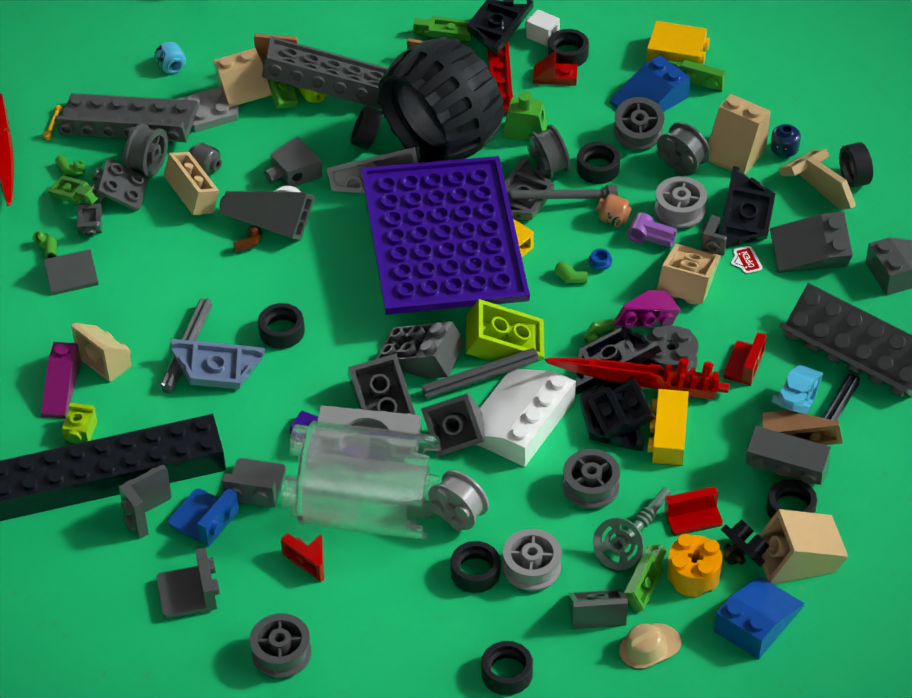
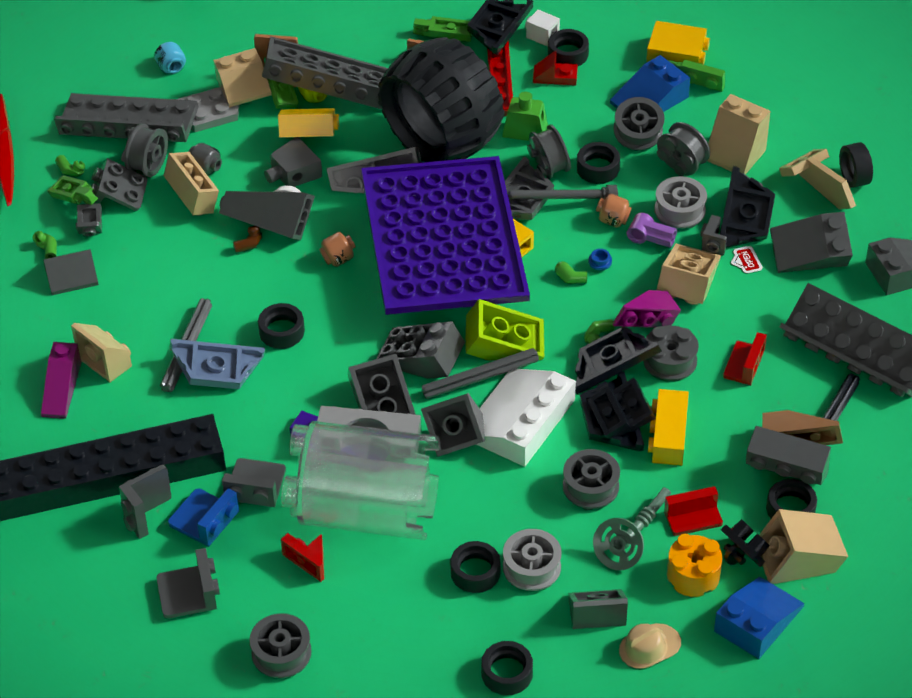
(47, 135): yellow hinge -> none
(79, 423): lime brick -> none
(307, 122): none -> yellow brick
(337, 249): none -> nougat head
(366, 127): black tyre -> none
(458, 500): light grey wheel -> none
(645, 577): bright green hinge -> none
(649, 376): red piece -> none
(785, 140): dark blue head -> none
(799, 389): medium azure piece -> none

